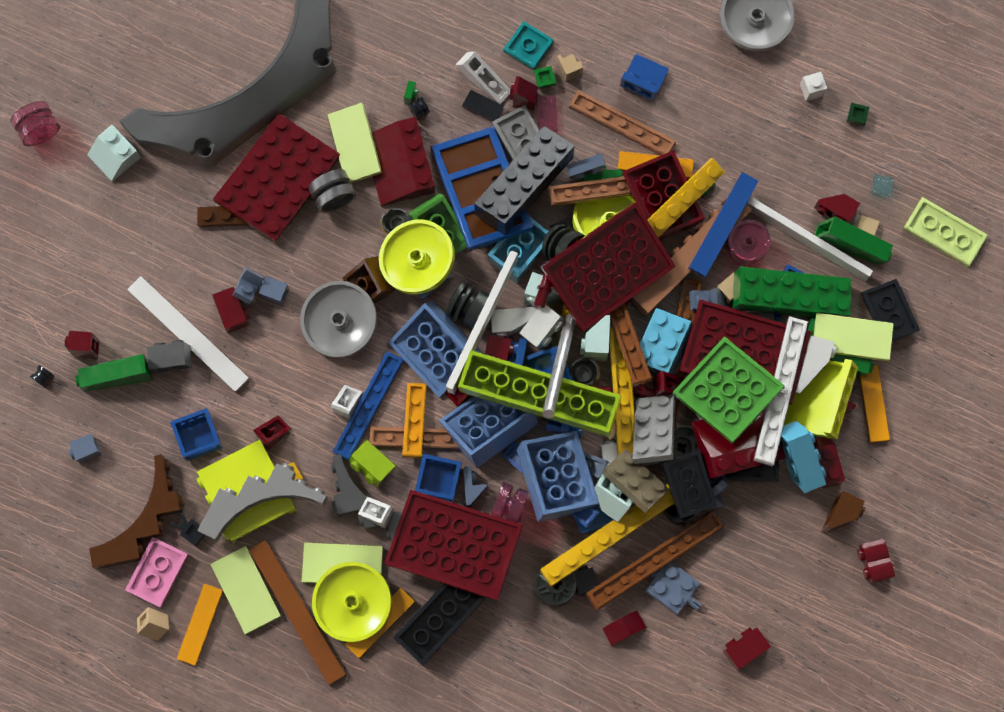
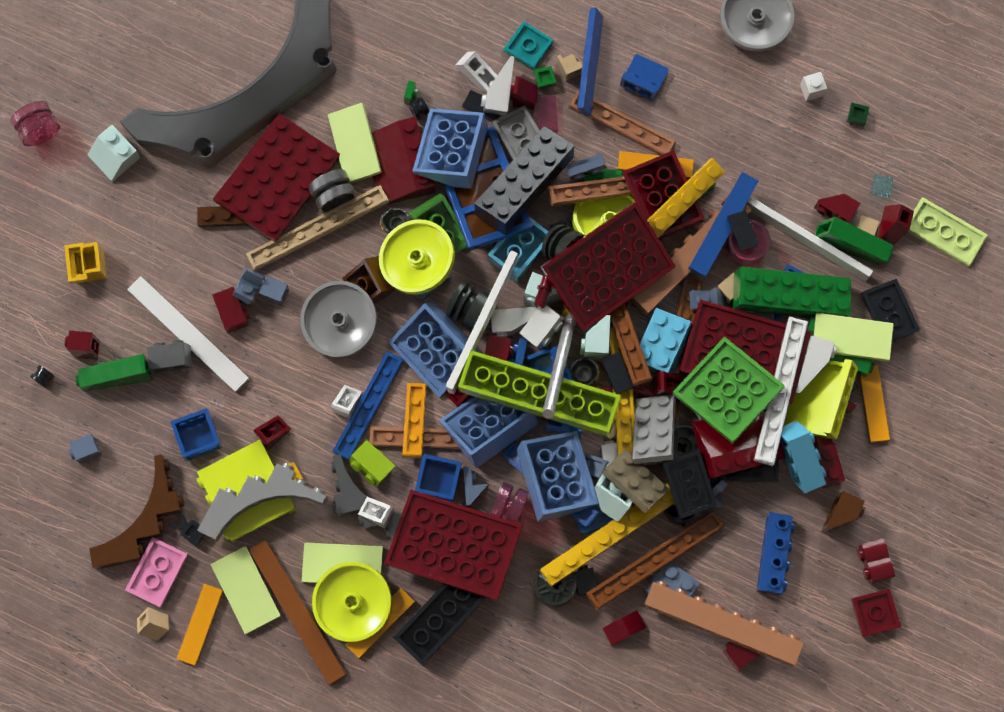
(85, 262): none -> yellow plate
(317, 228): none -> tan tile
(451, 147): none -> medium blue slope
(497, 96): none -> white slope
(590, 61): none -> blue tile
(617, 373): none -> black tile
(724, 624): none -> nougat brick
(742, 231): none -> black tile
(774, 554): none -> blue brick
(875, 612): none -> dark red plate
(895, 223): none -> dark red slope

